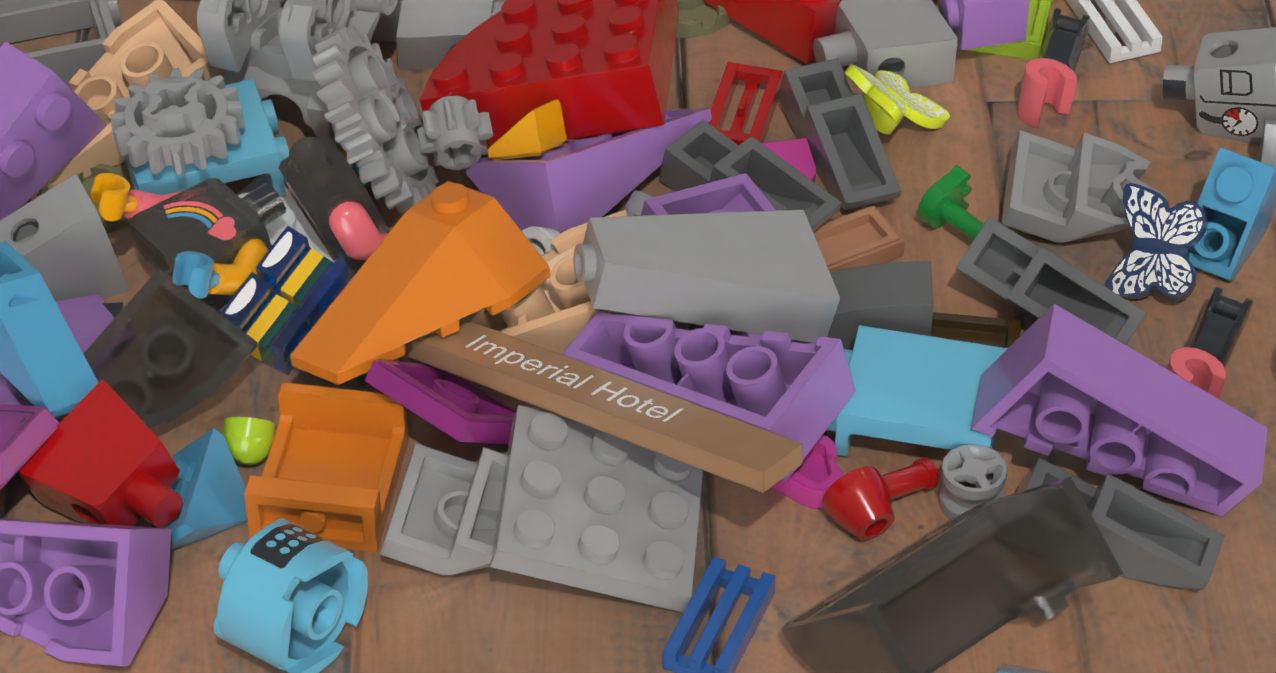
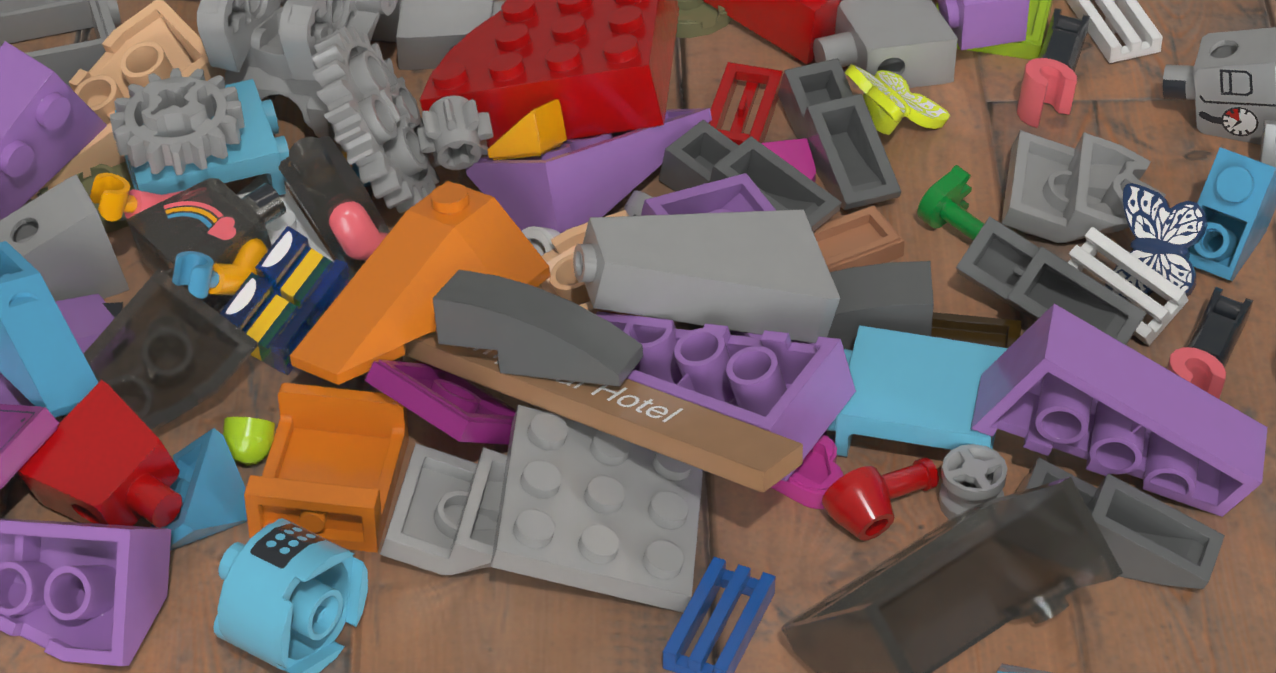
(533, 330): none -> dark grey slope
(1083, 257): none -> white tile

